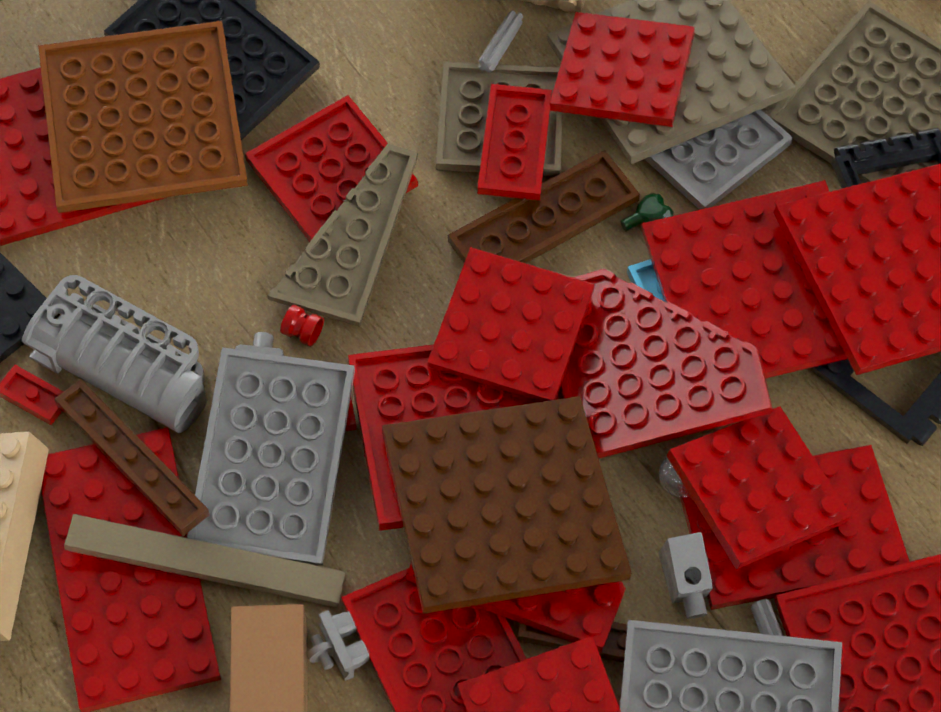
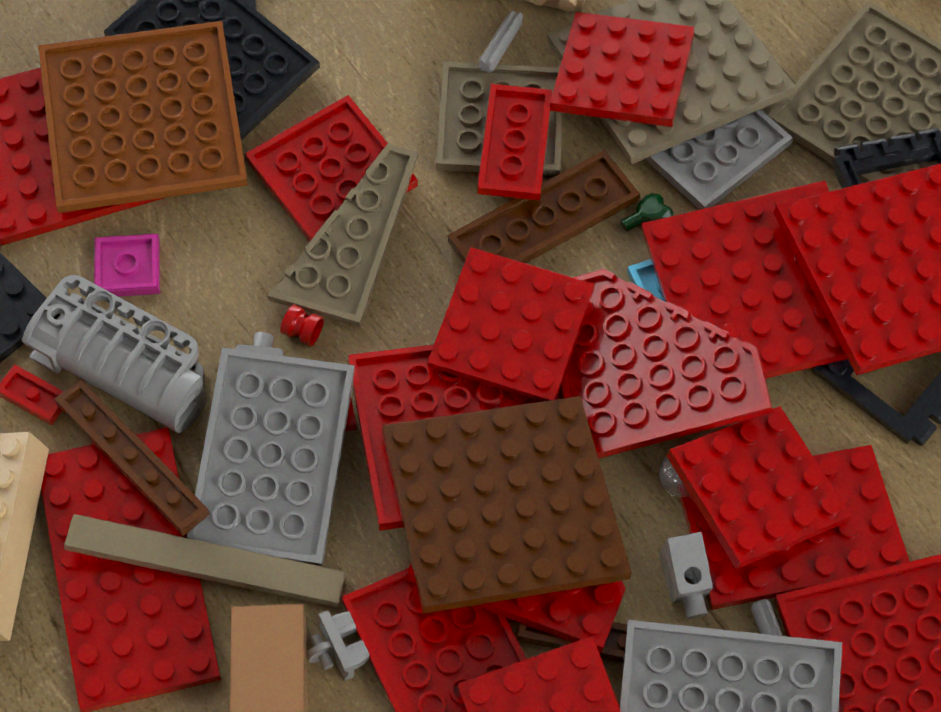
(128, 264): none -> dark pink tile

